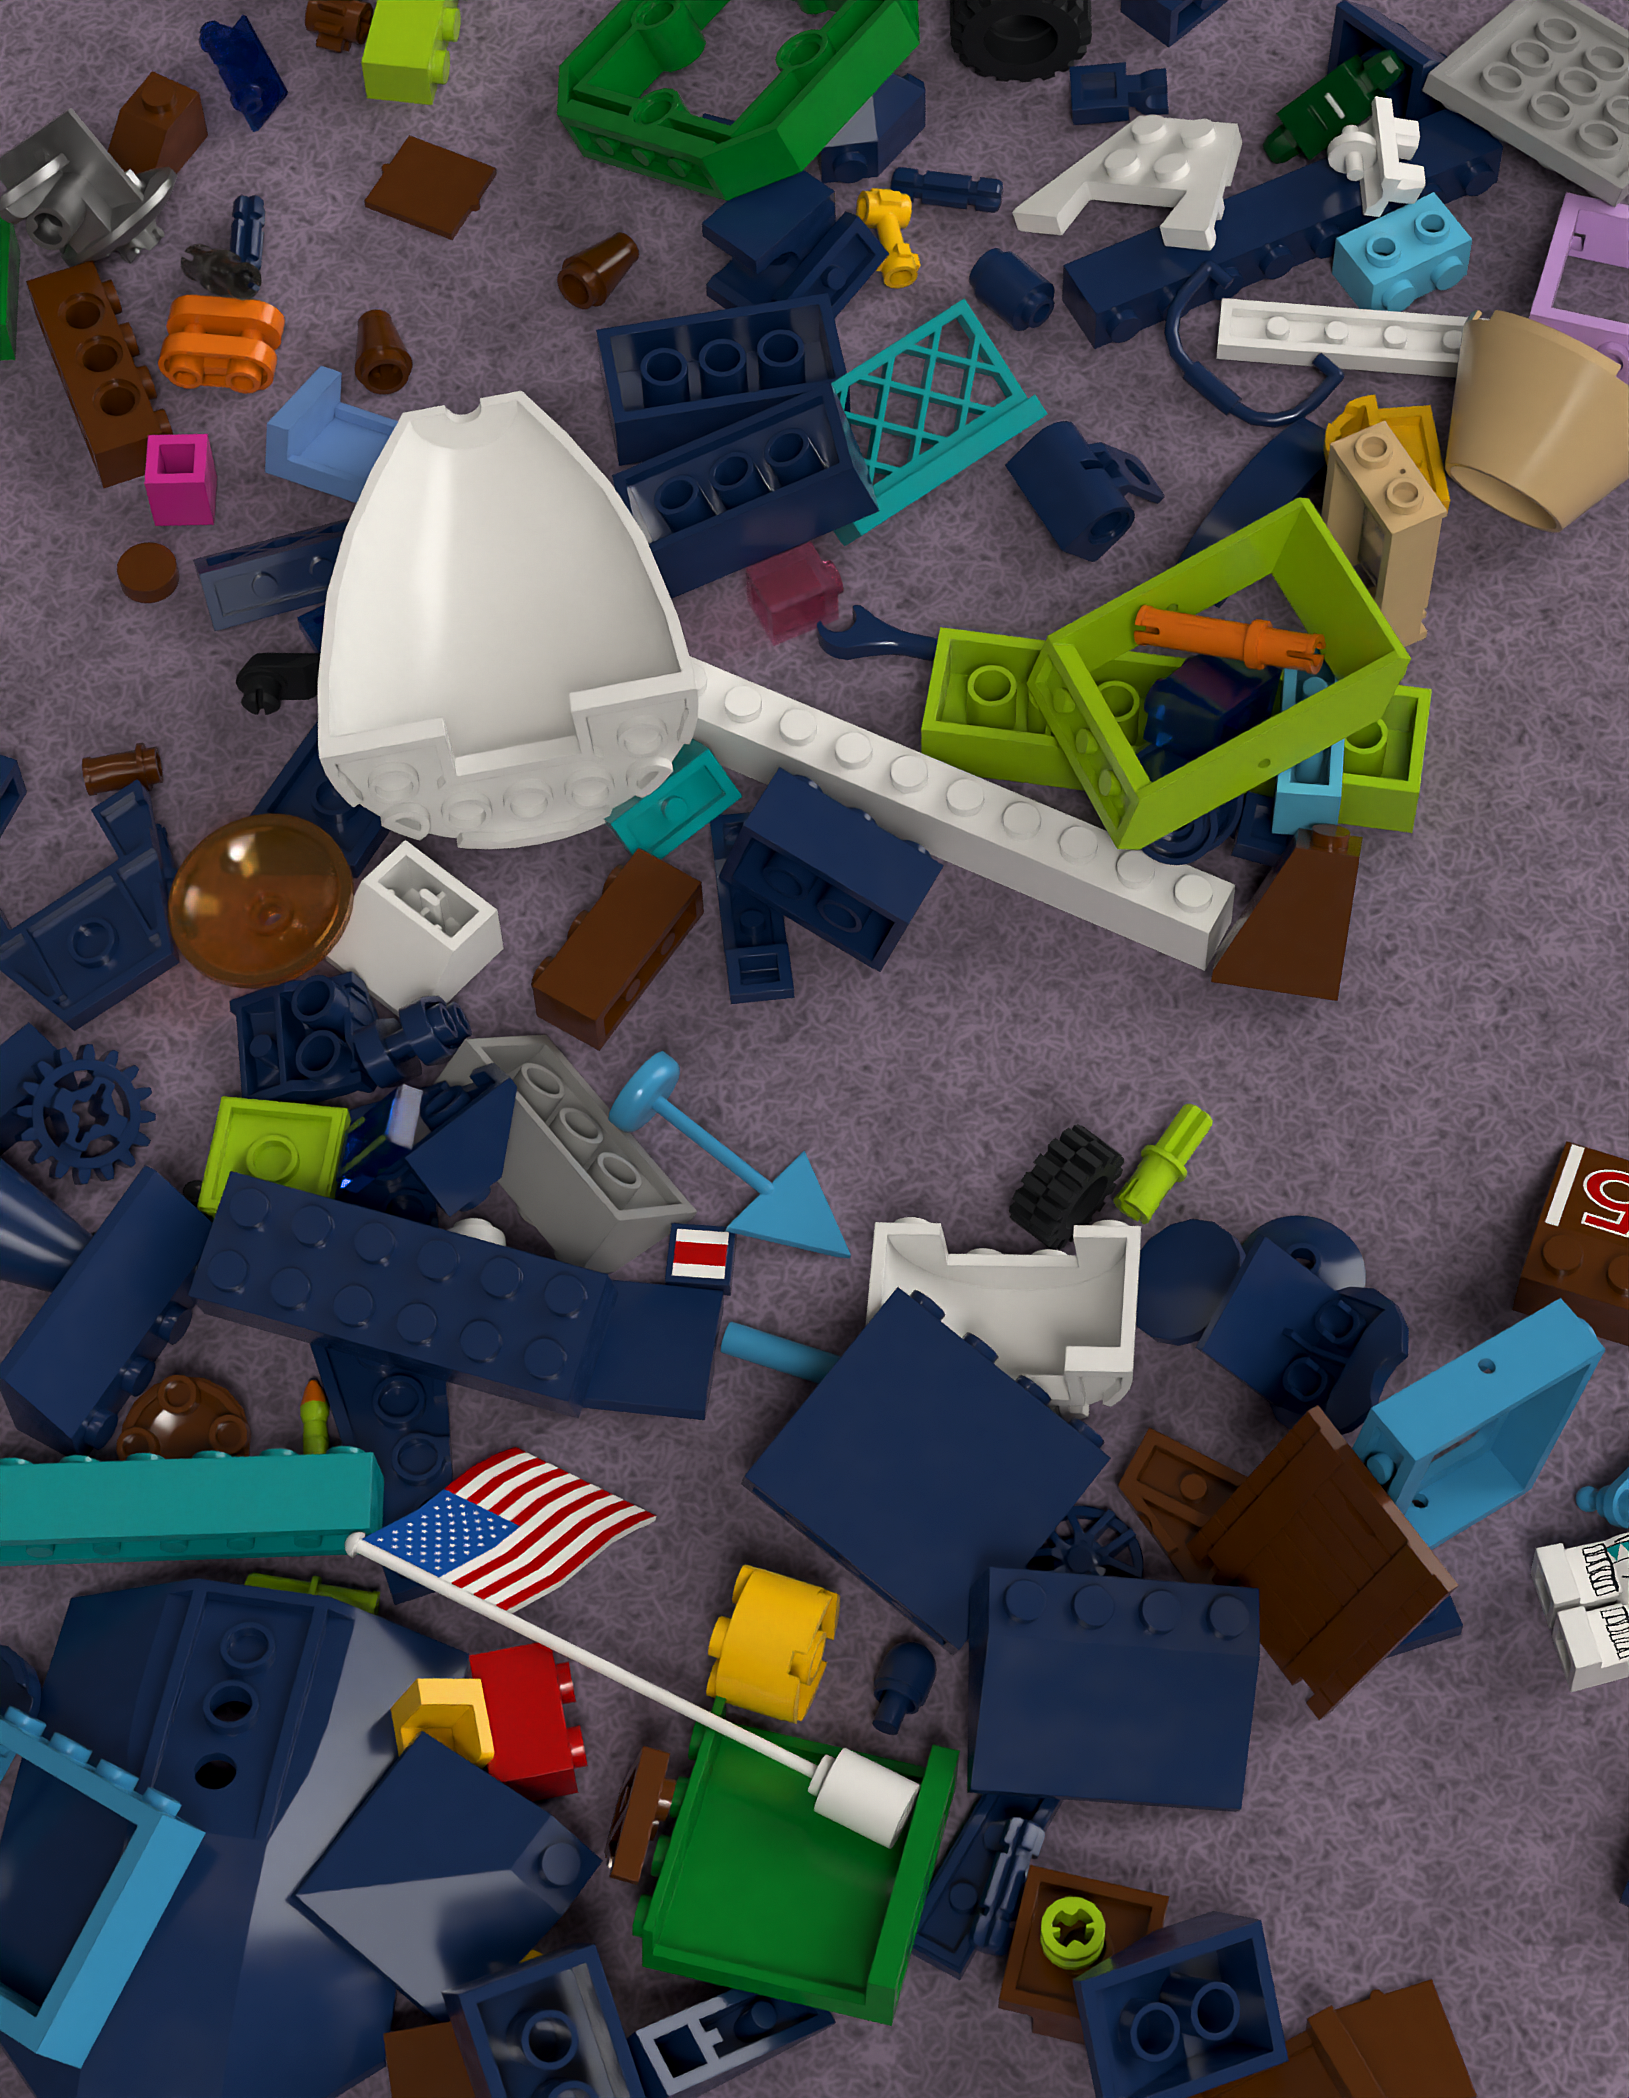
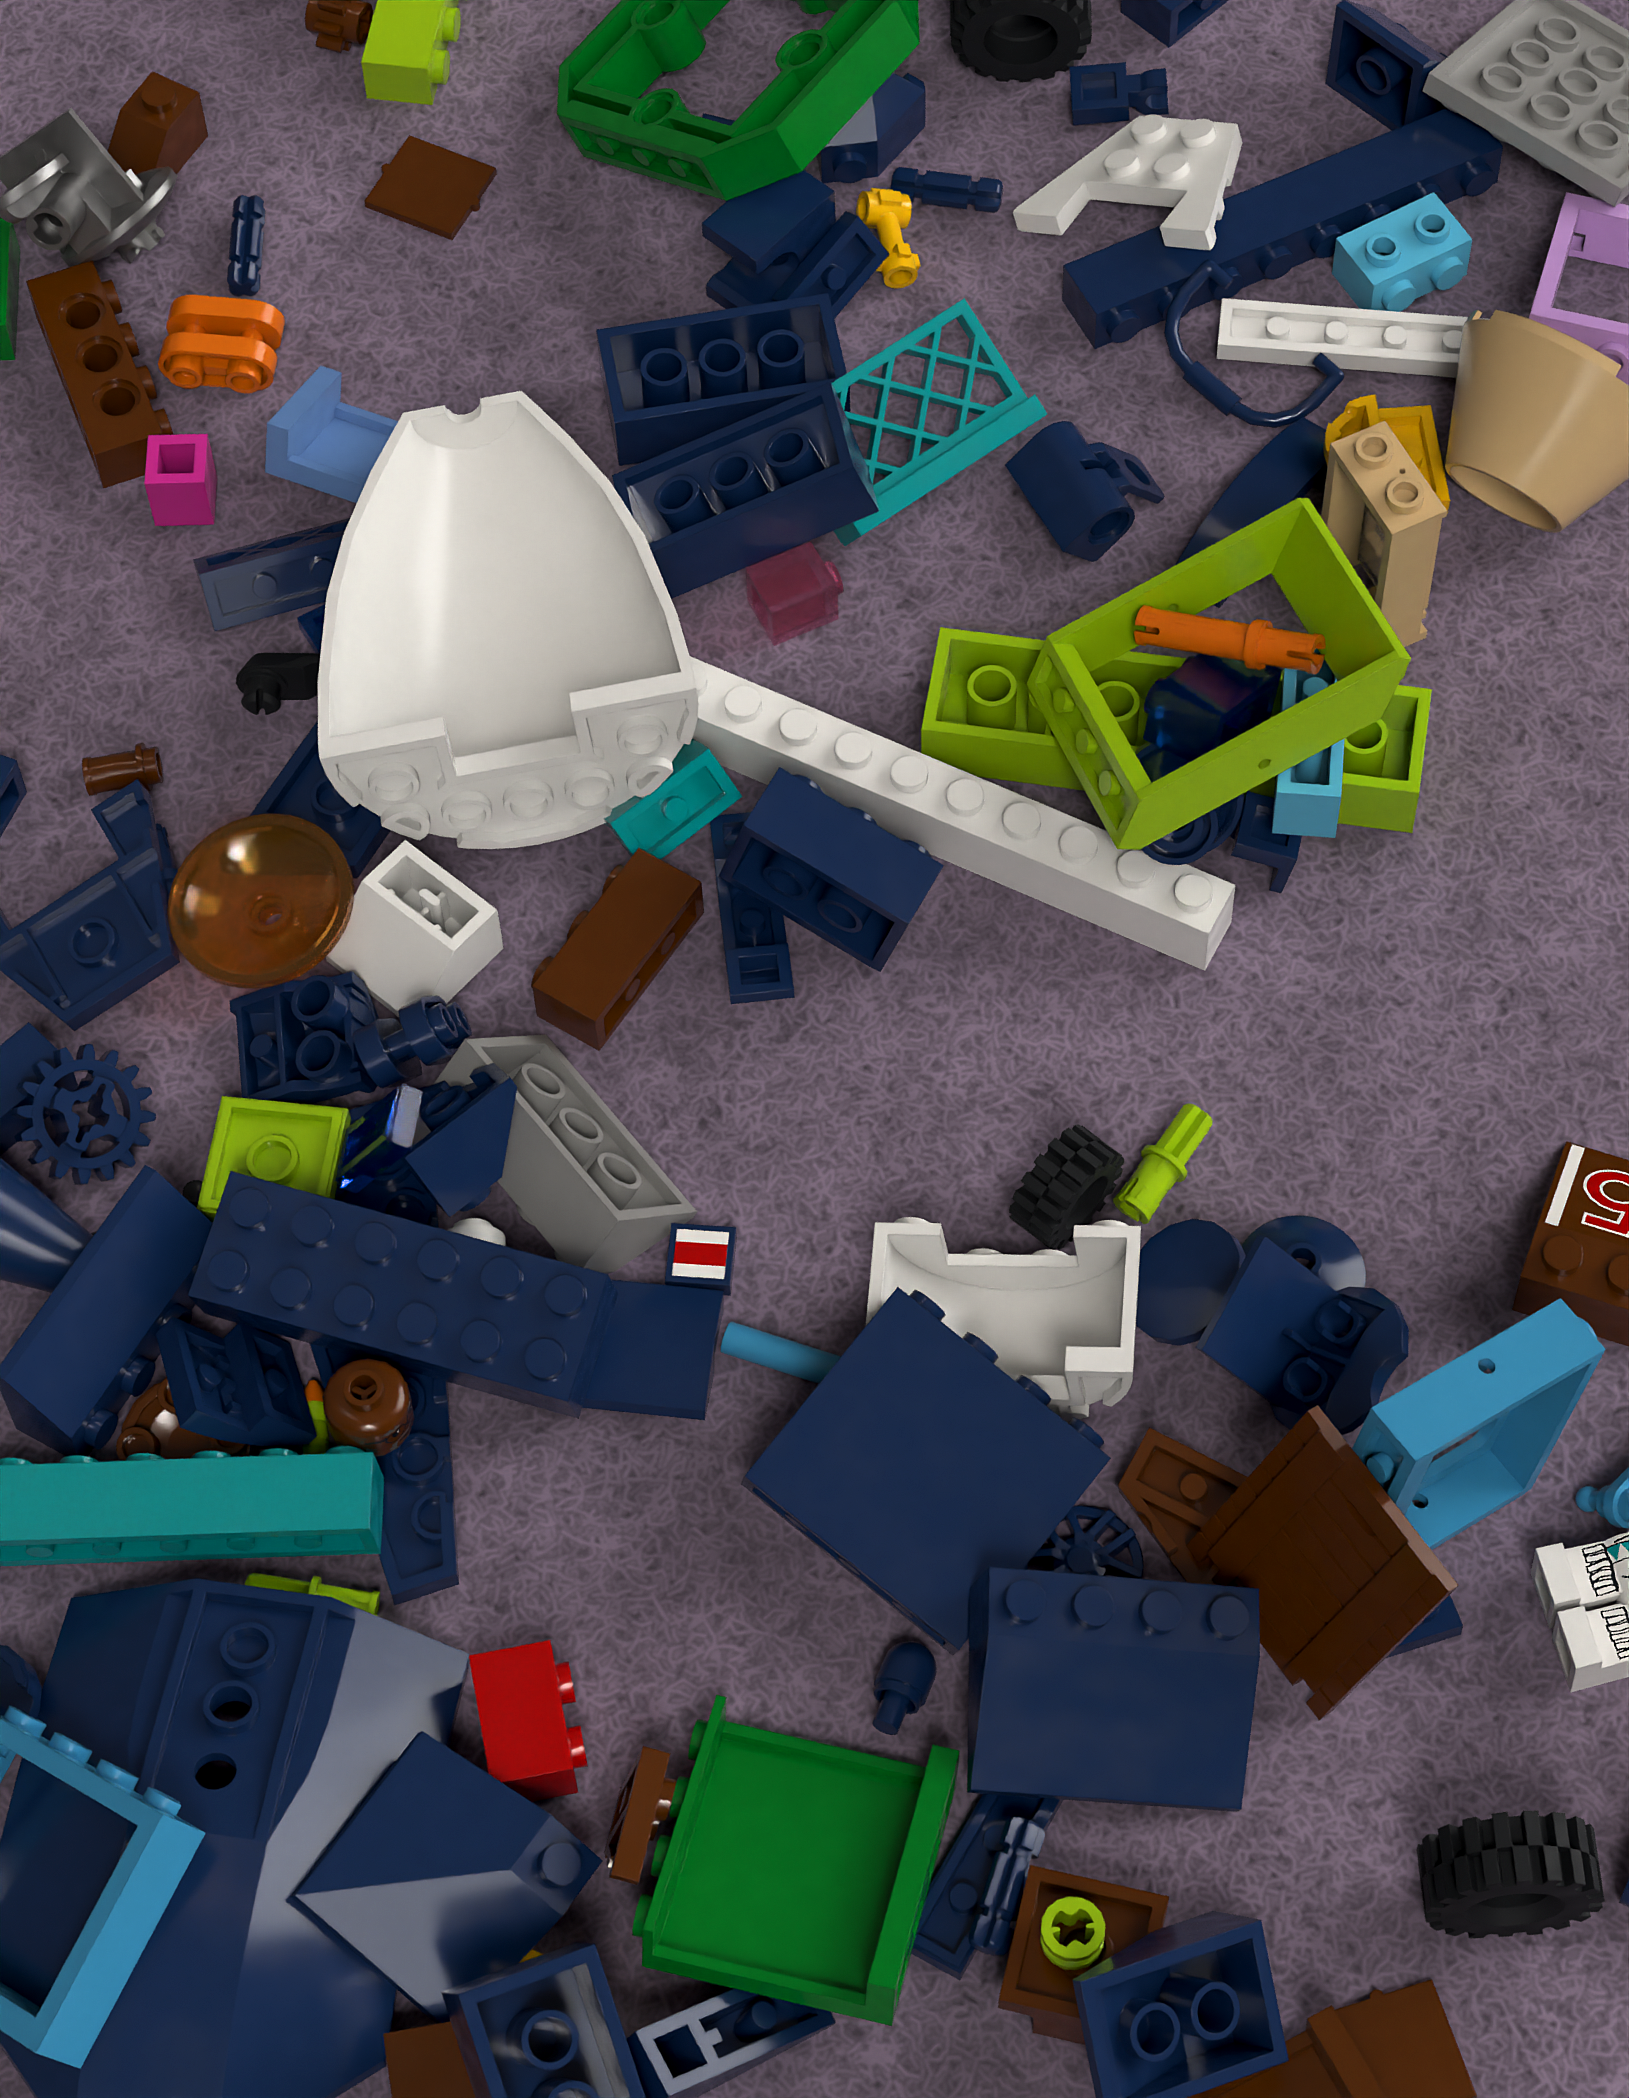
(148, 572): reddish brown tile -> none
(221, 272): clear smoke pin -> none
(235, 1385): none -> dark blue slope
(244, 69): clear blue hinge -> none
(368, 1406): none -> reddish brown head
(381, 354): reddish brown cone -> none
(450, 1713): yellow panel -> none
(524, 1530): flag -> none
(597, 271): reddish brown cone -> none
(772, 1644): yellow brick -> none
(785, 1212): dark azure piece -> none
(874, 638): dark blue piece -> none
(1012, 289): dark blue brick -> none
(1297, 919): reddish brown slope -> none
(1332, 104): dark green piece -> none
(1373, 157): white hips -> none
(1510, 1874): none -> black tyre

